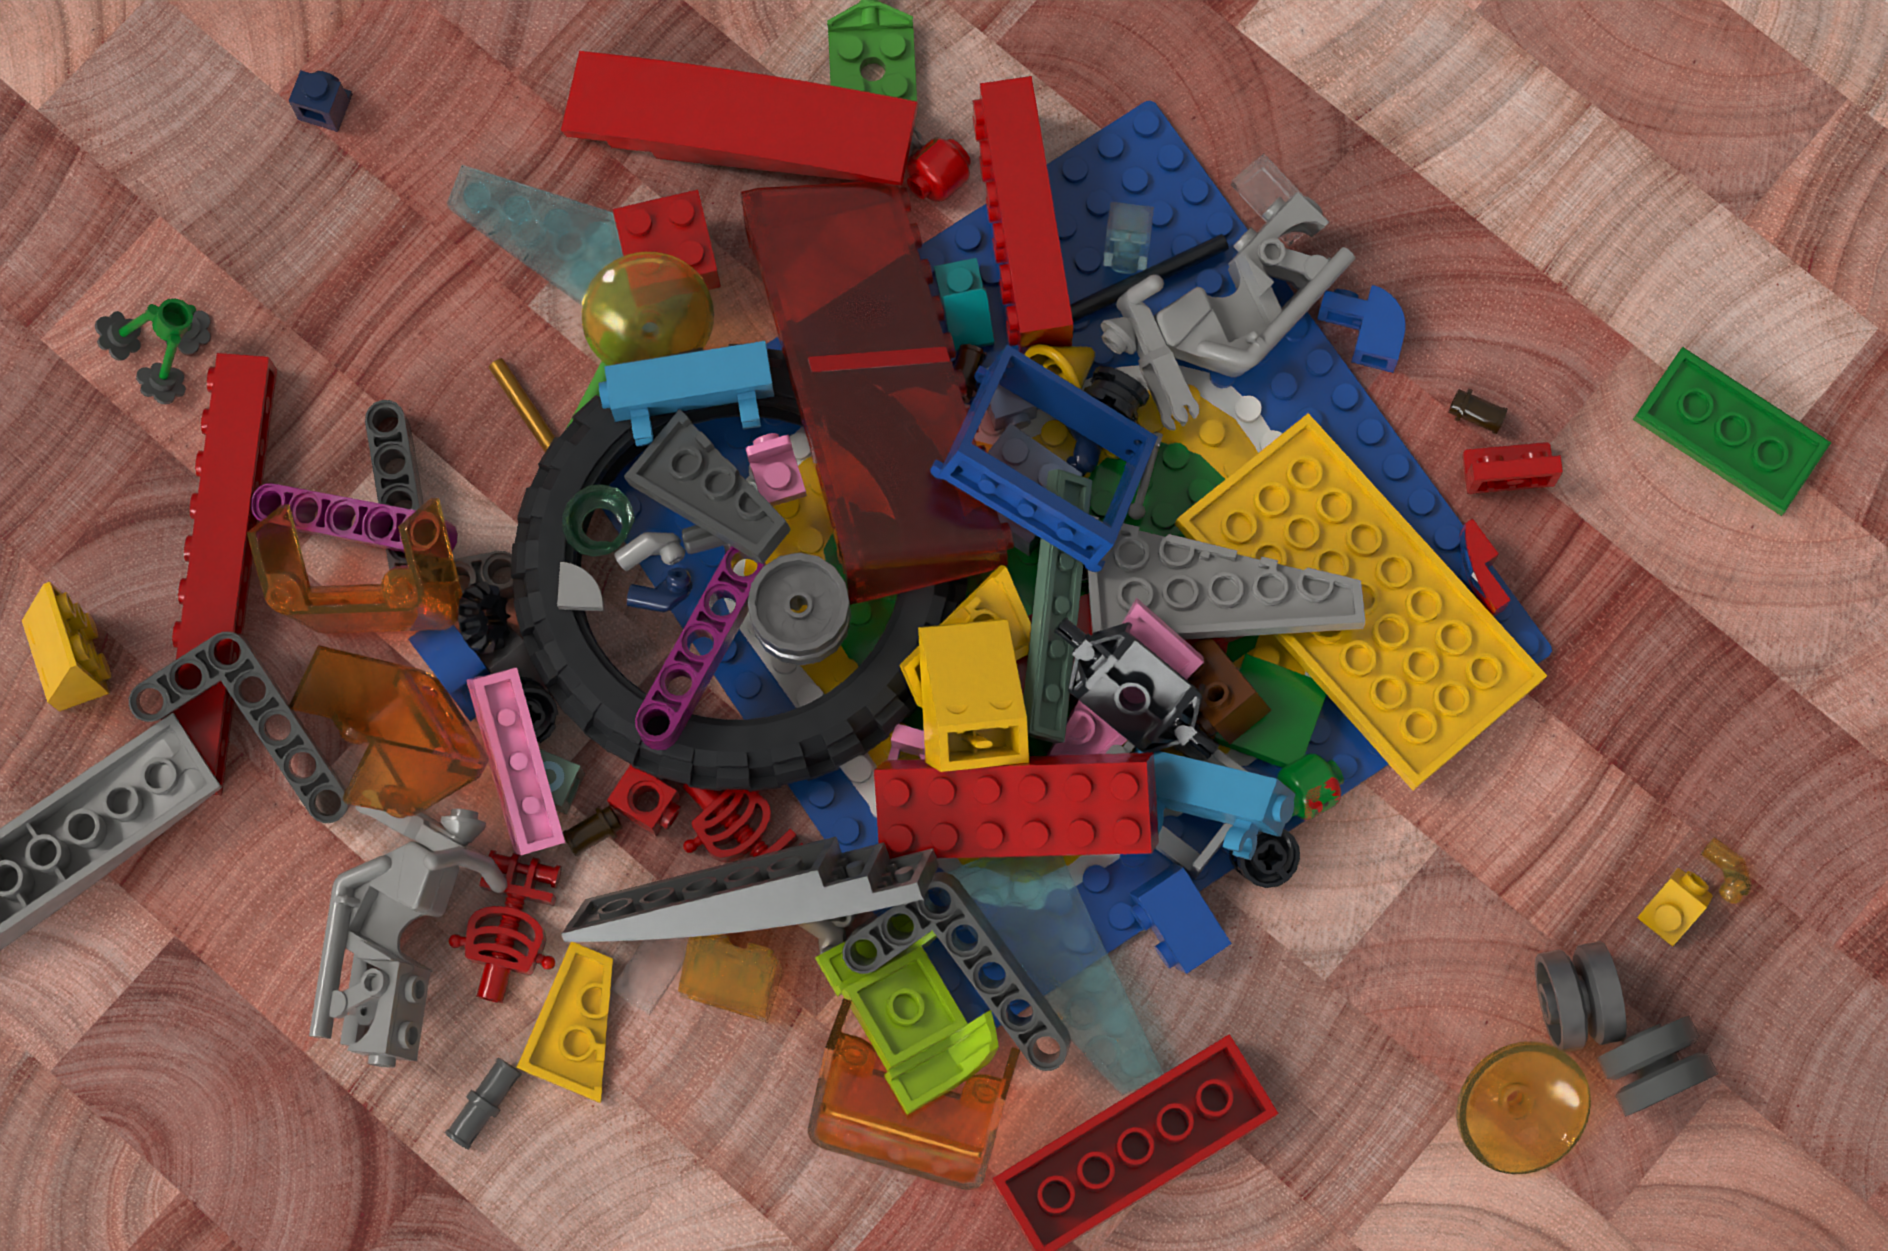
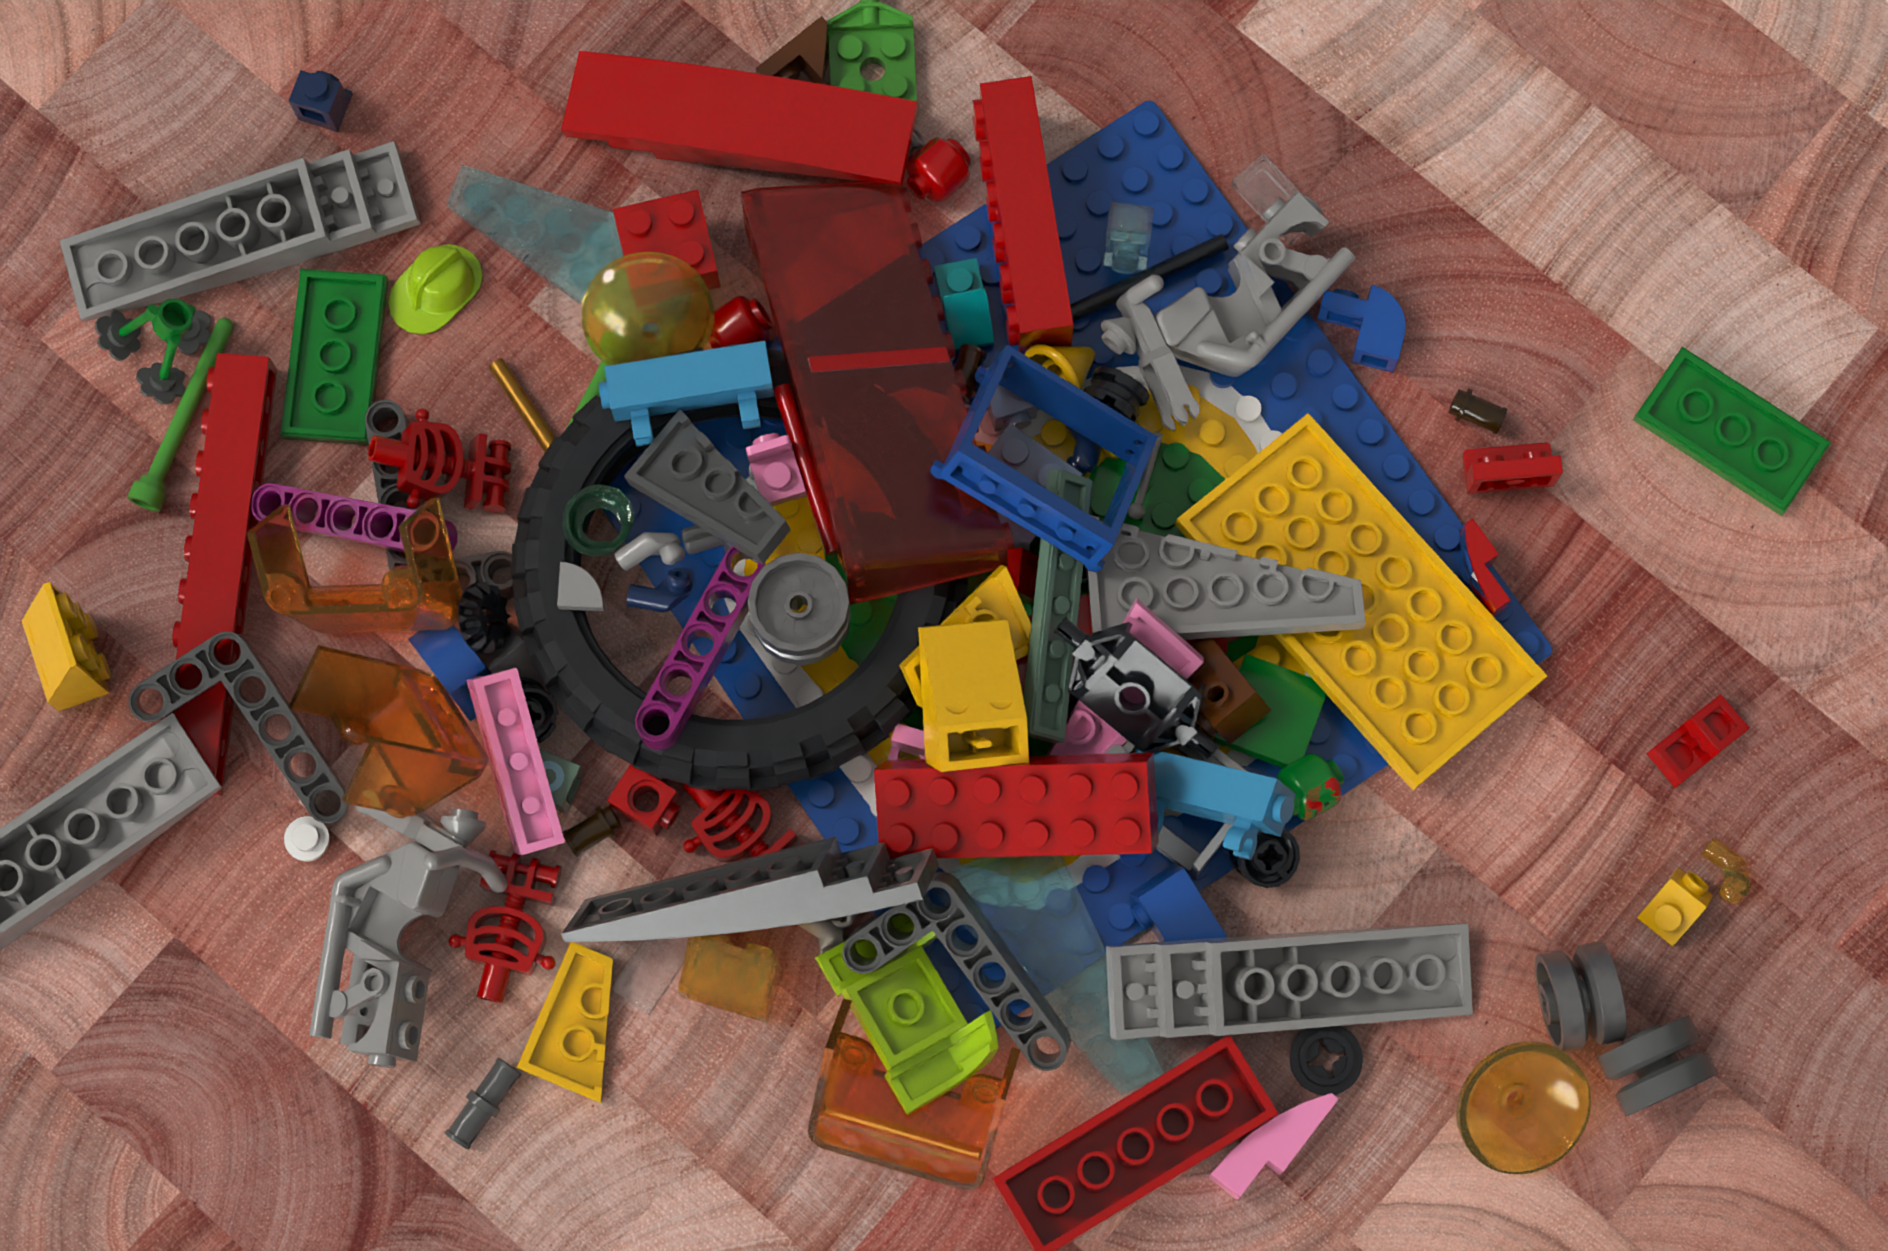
(150, 489): none -> bright green piece
(240, 230): none -> light grey slope
(306, 839): none -> white plate
(334, 356): none -> green tile
(423, 449): none -> red torso
(434, 288): none -> lime piece
(740, 323): none -> red head
(795, 430): none -> red bar
(803, 53): none -> reddish brown slope
(1023, 572): none -> red tile
(1271, 1144): none -> bright pink slope
(1288, 981): none -> light grey slope
(1345, 1069): none -> black gear
(1697, 740): none -> red slope

